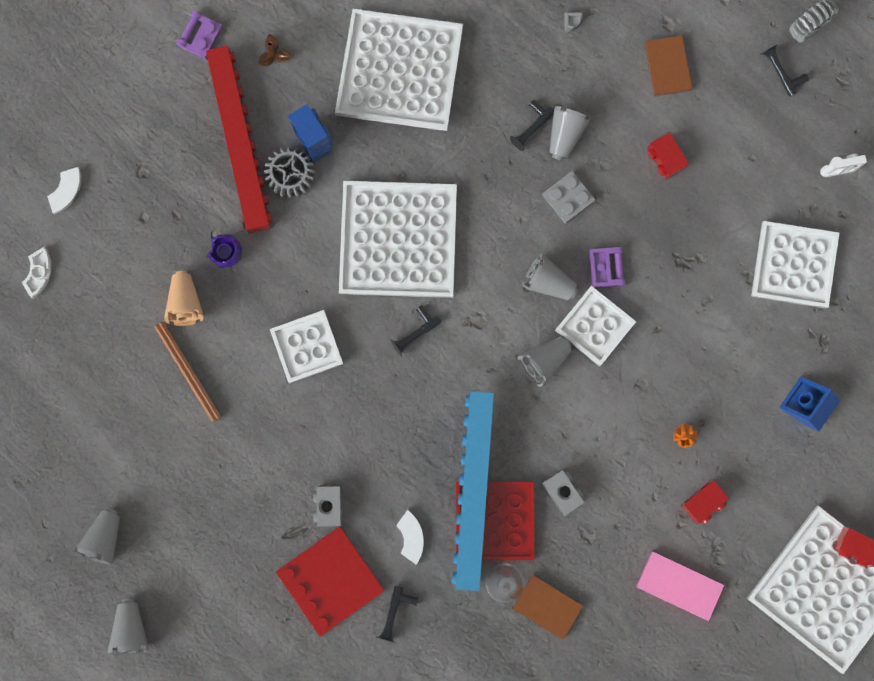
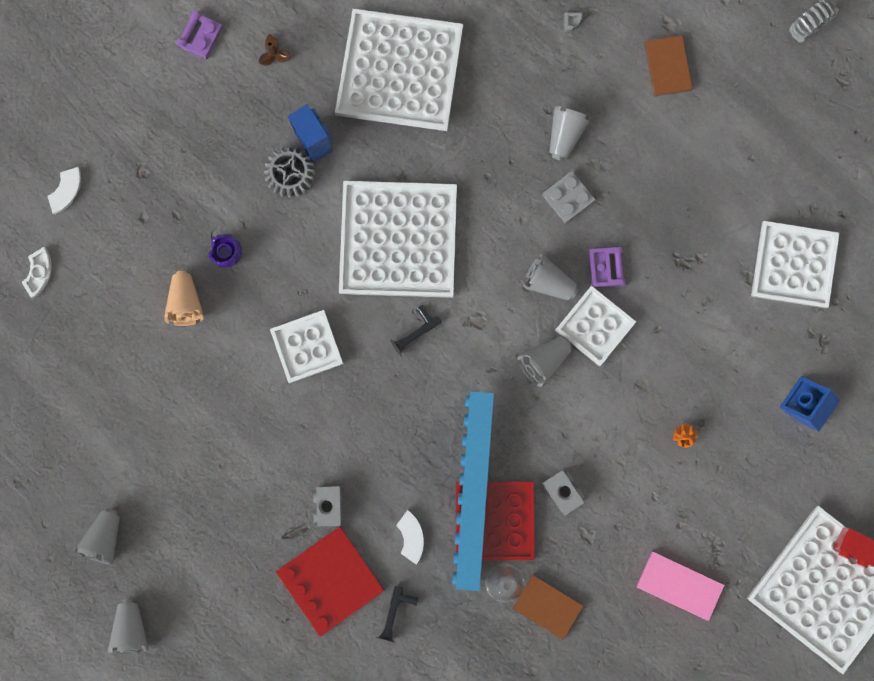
(187, 371): nougat axle -> none
(238, 139): red brick -> none
(519, 141): black piece -> none
(667, 156): red brick -> none
(705, 502): red brick -> none
(787, 83): black piece -> none
(842, 166): white plate -> none

